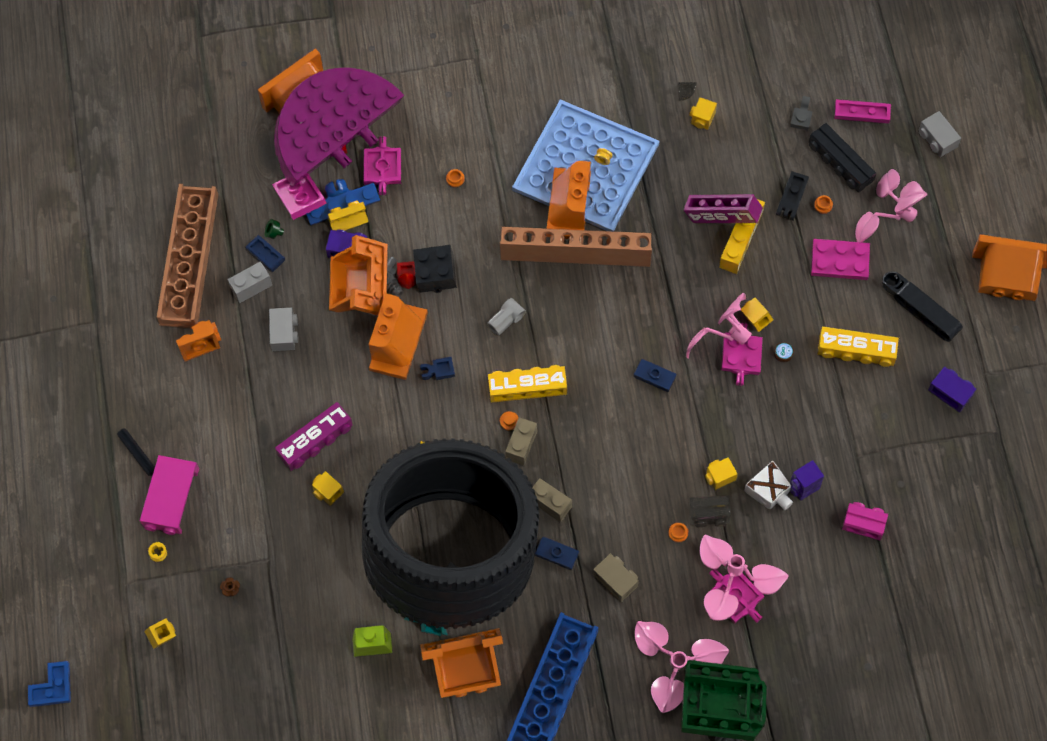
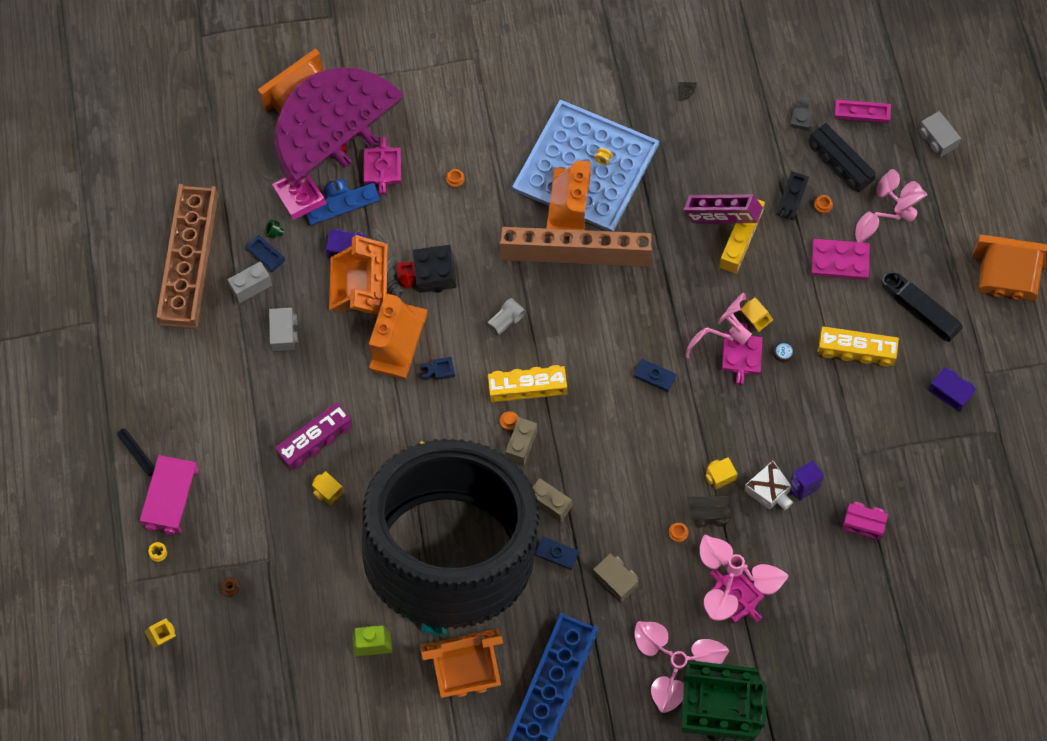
(57, 688): blue plate -> none
(201, 342): orange plate -> none
(348, 217): yellow bracket -> none
(703, 113): yellow brick -> none

